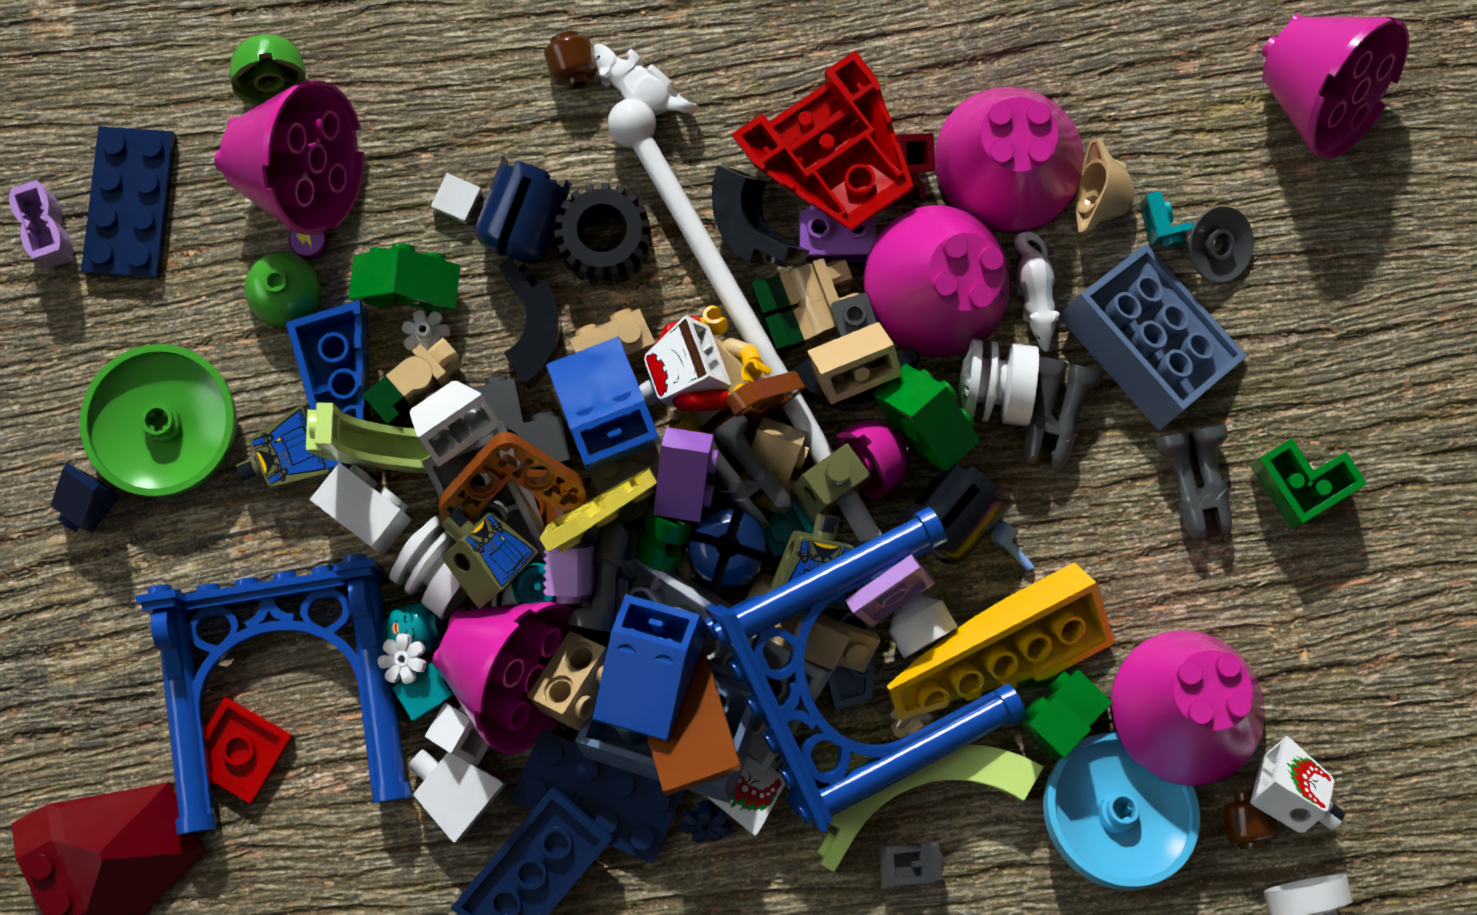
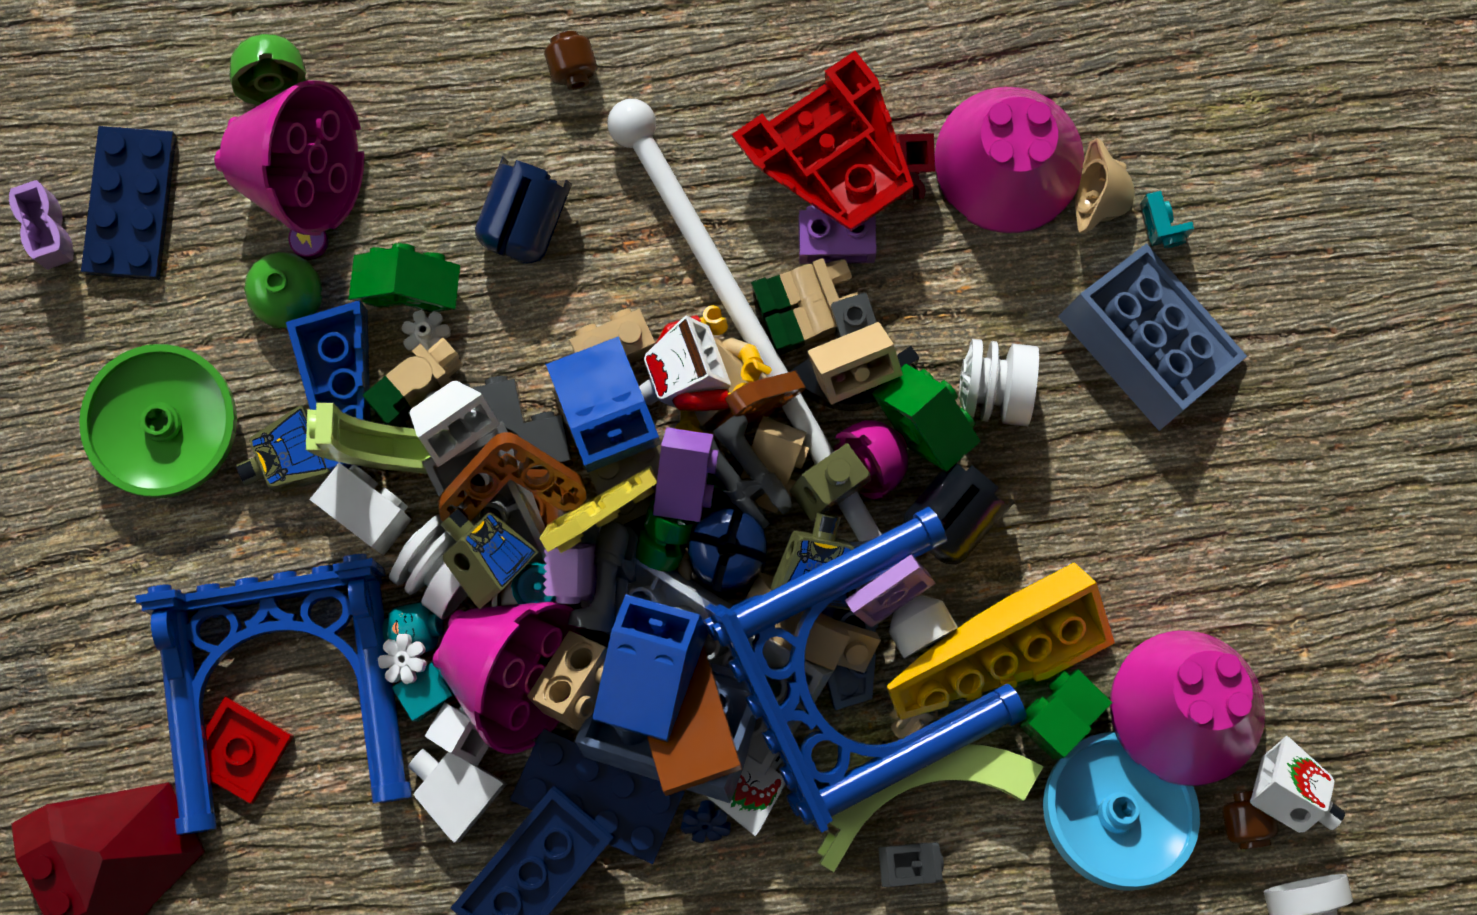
(81, 499): dark blue slope -> none
(456, 198): white tile -> none
(543, 325): black arch -> none
(603, 204): black tyre -> none
(639, 83): white animal -> none
(741, 220): black arch -> none
(782, 527): teal bracket -> none
(937, 280): dark pink cone -> none
(1003, 536): light blue hand -> none
(1035, 284): white animal -> none
(1043, 425): dark grey piece -> none
(1213, 493): dark grey piece -> none
(1232, 244): dark grey dish -> none
(1298, 488): green brick -> none
(1334, 76): dark pink cone -> none

